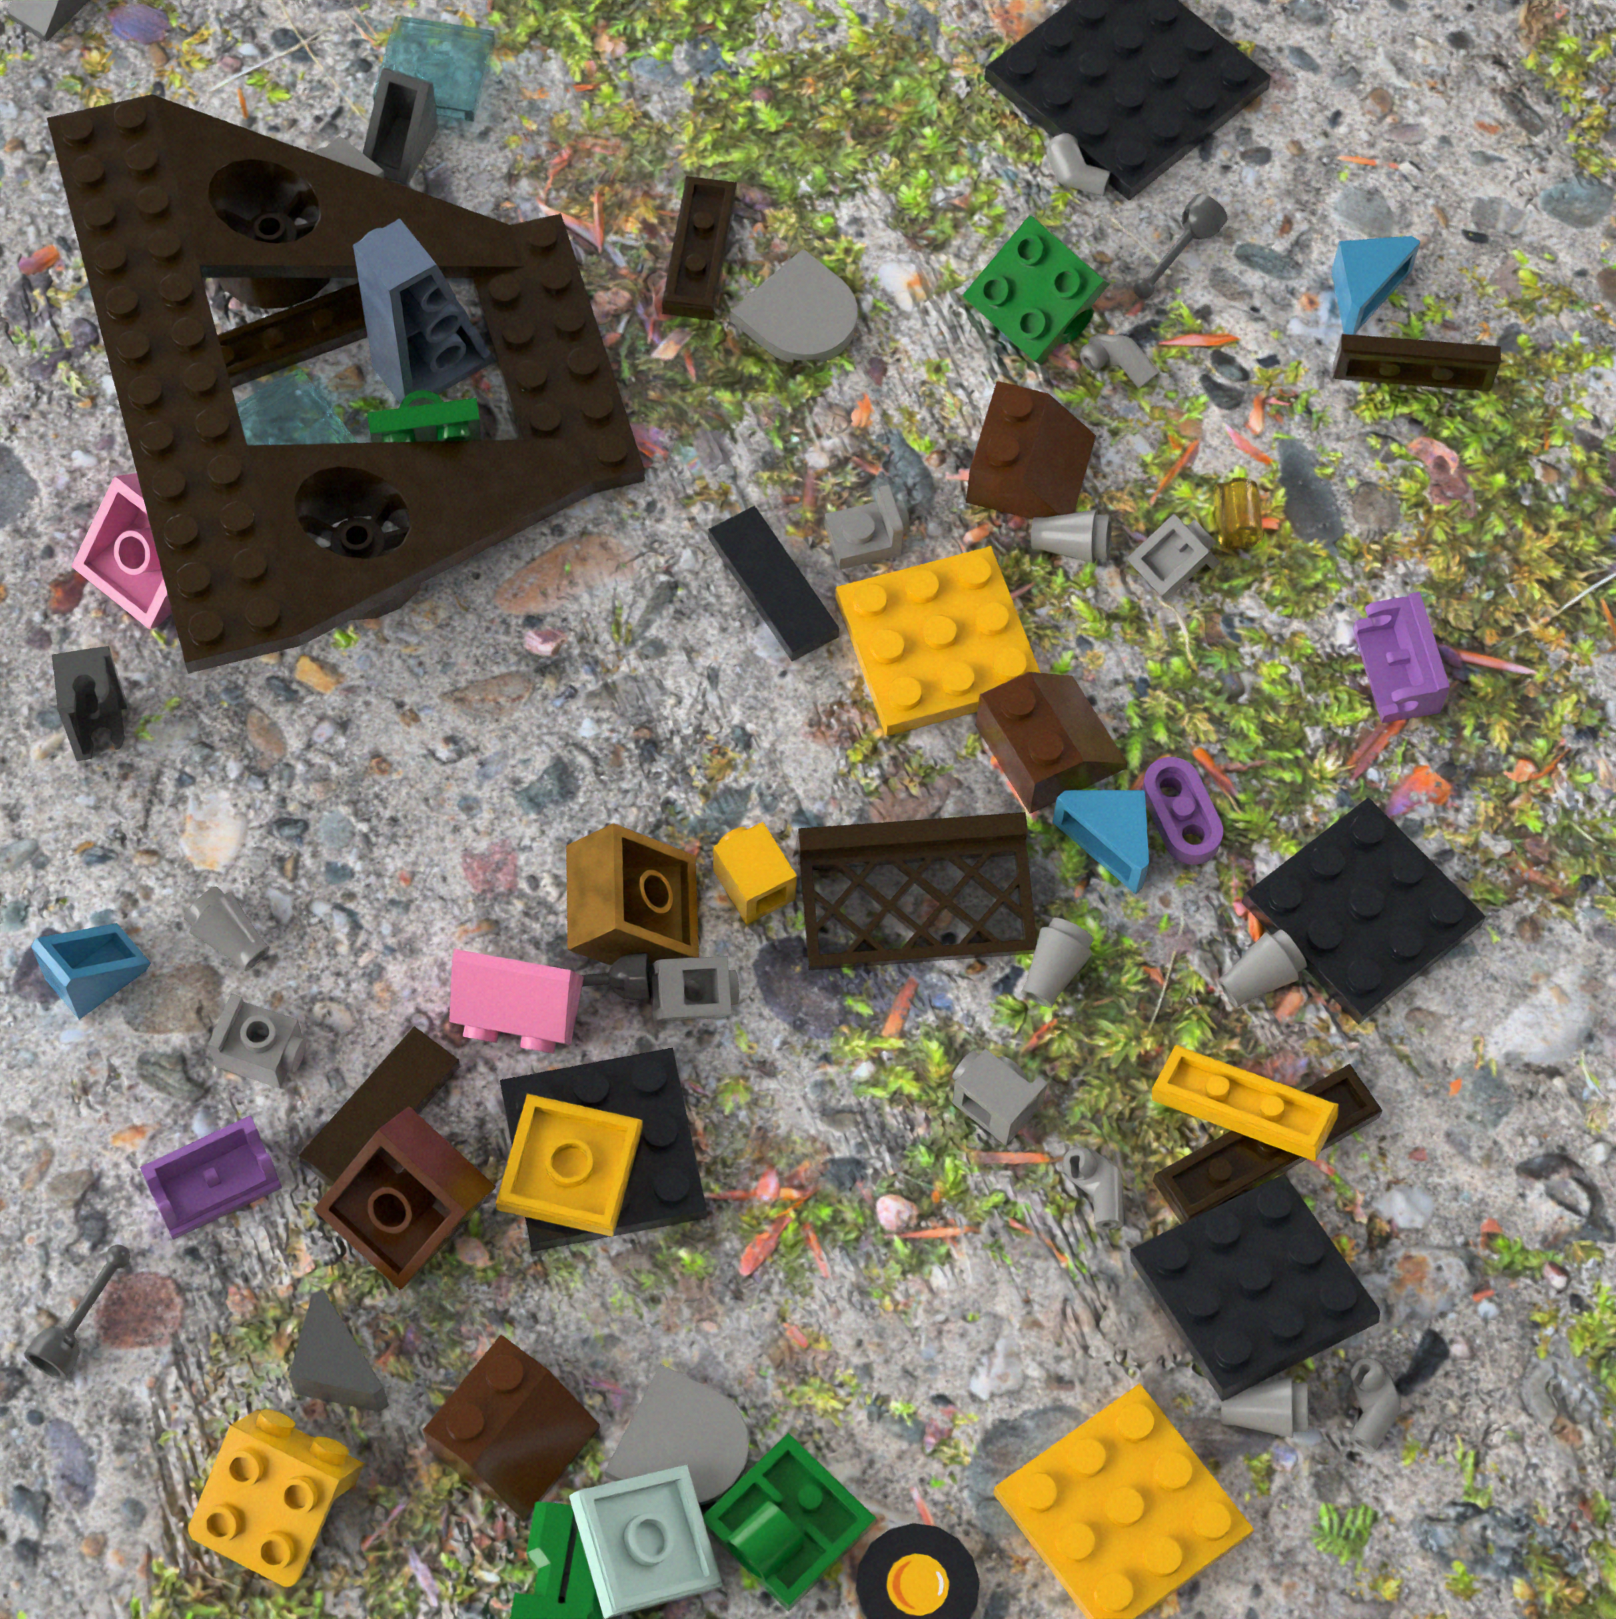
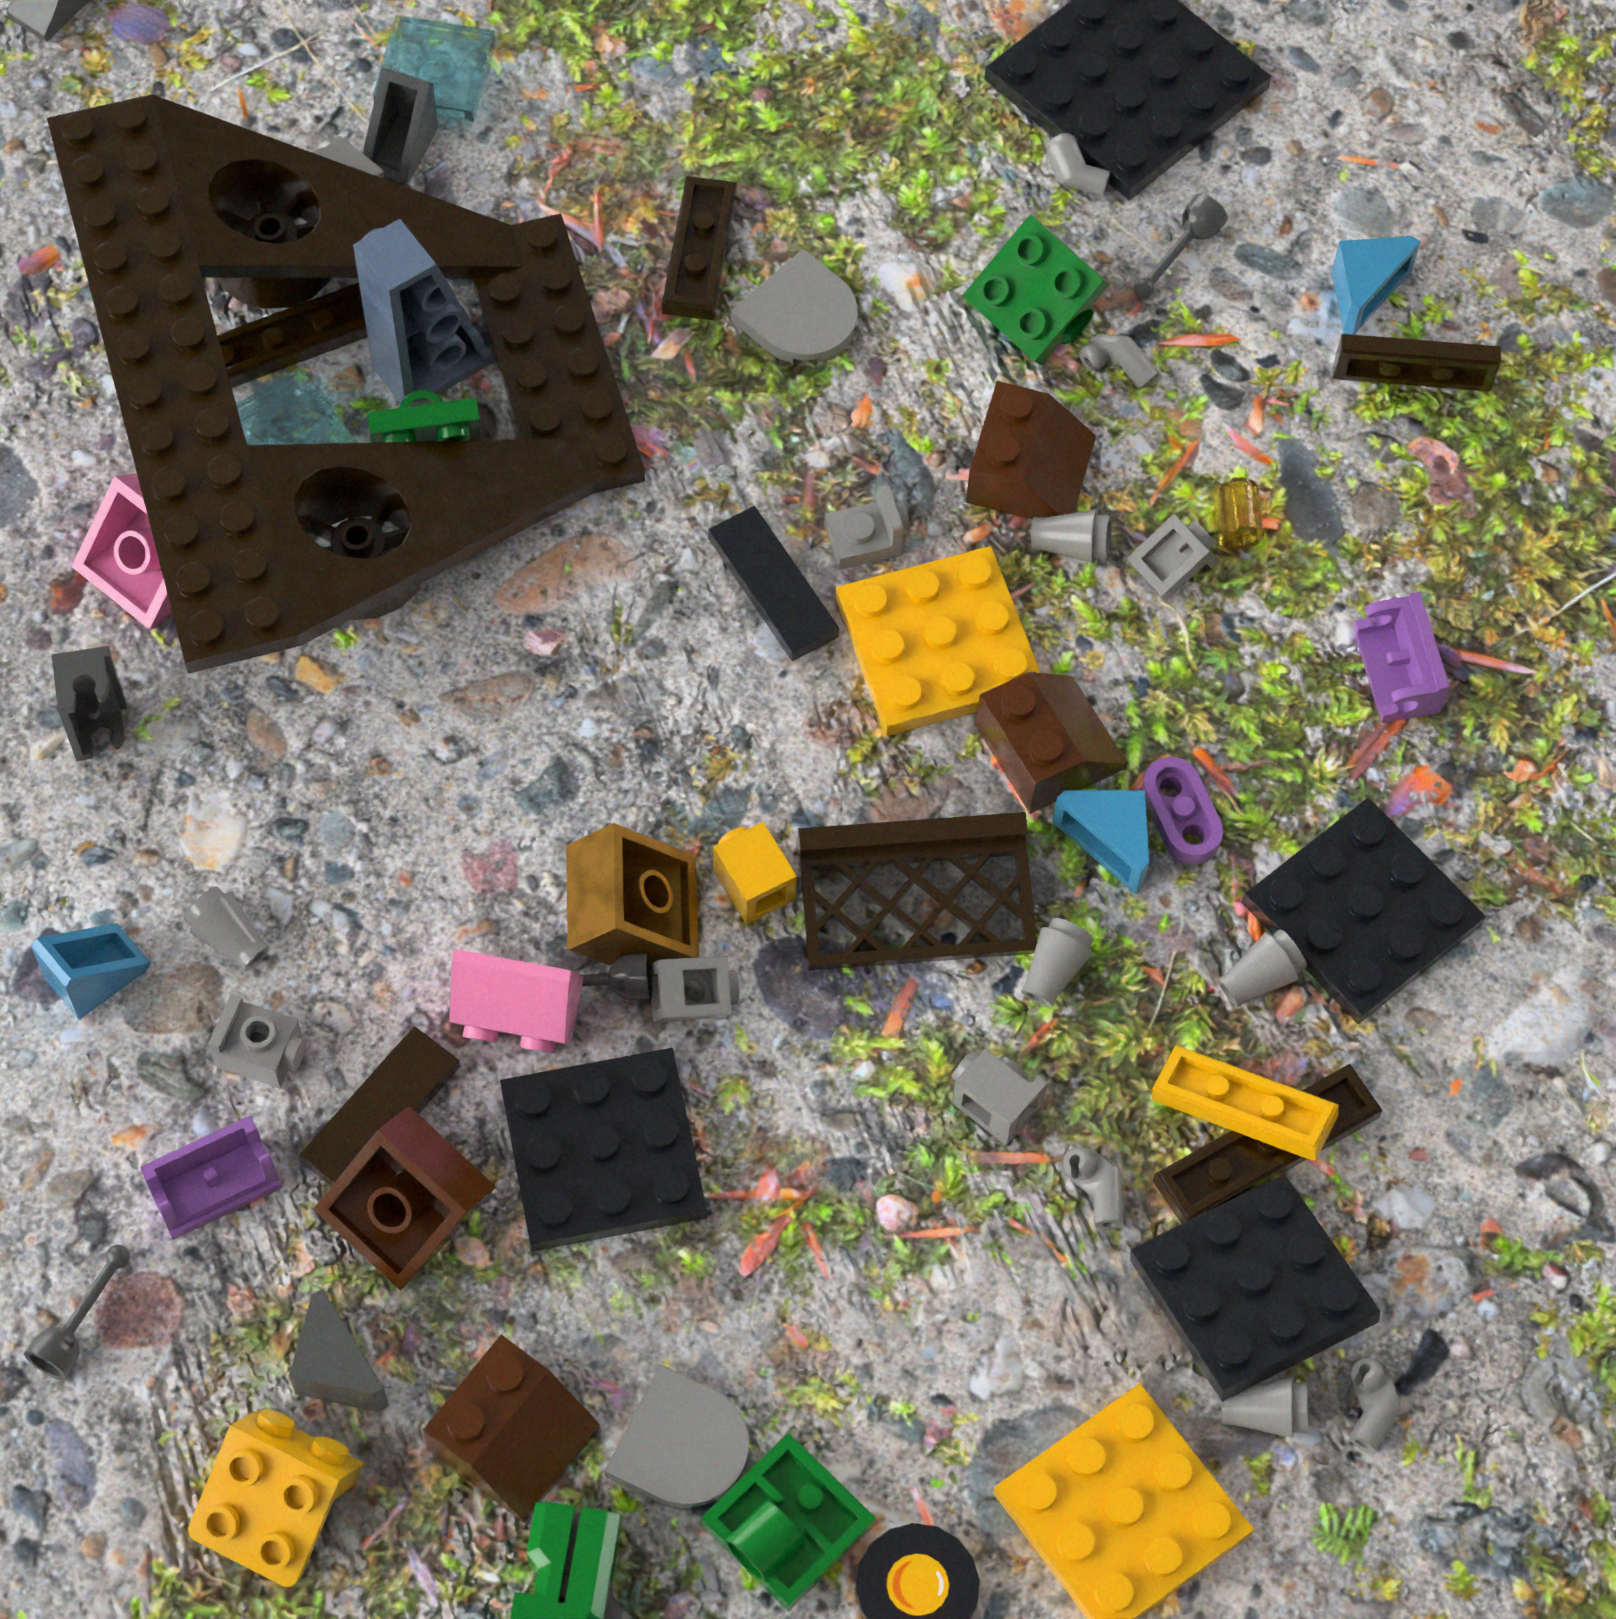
(569, 1165): yellow tile -> none
(645, 1541): light aqua tile -> none

